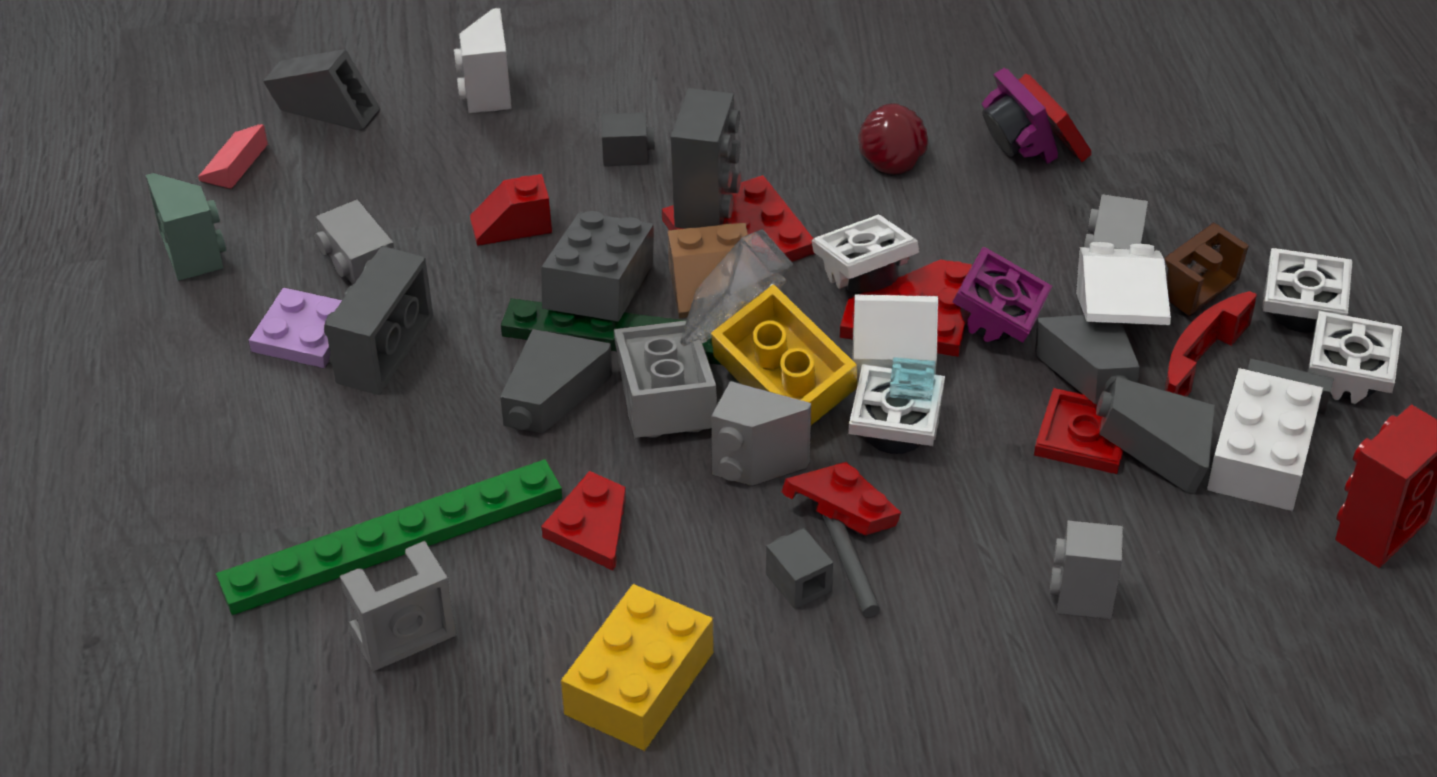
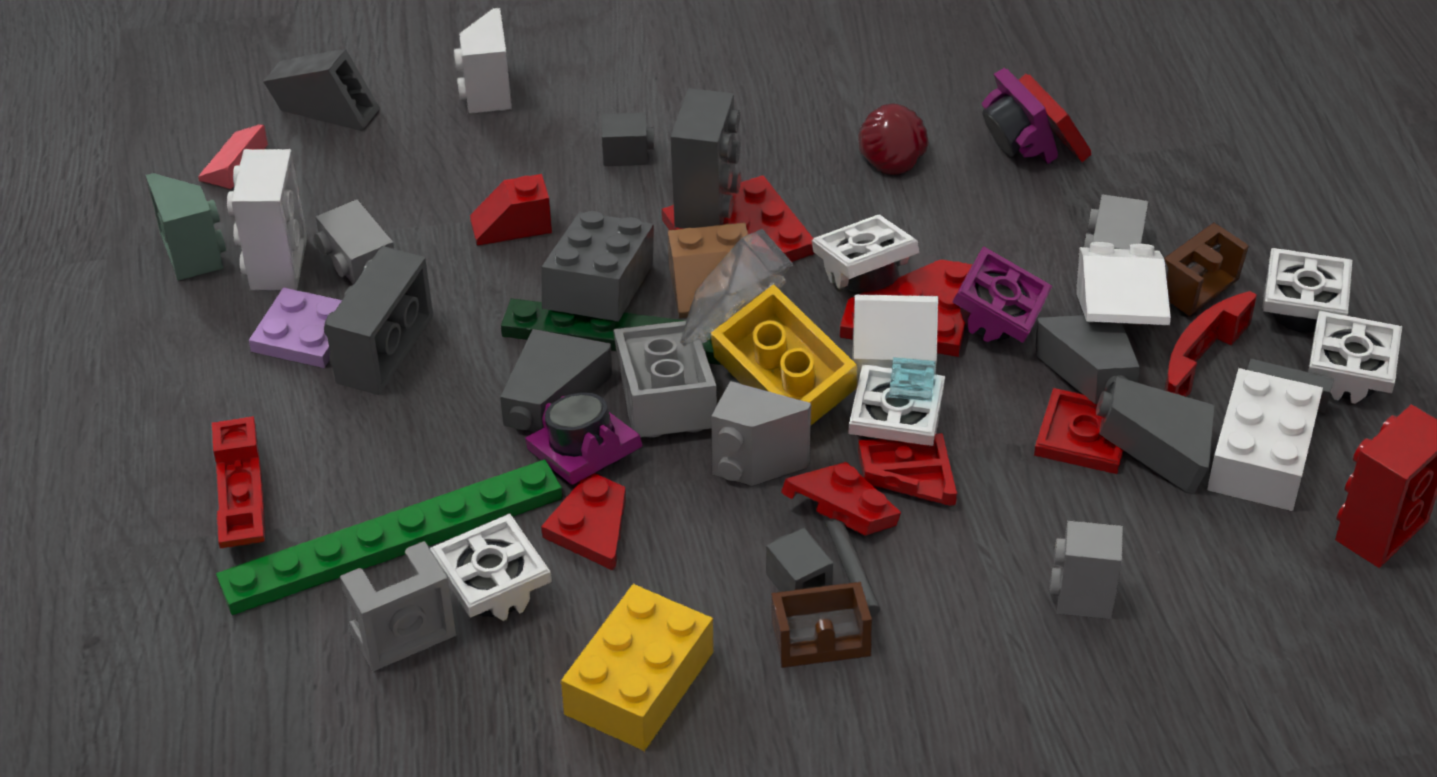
(238, 483): none -> red slope
(268, 219): none -> white brick
(491, 568): none -> white piece
(582, 436): none -> piece
(821, 624): none -> reddish brown window
(909, 468): none -> red wing

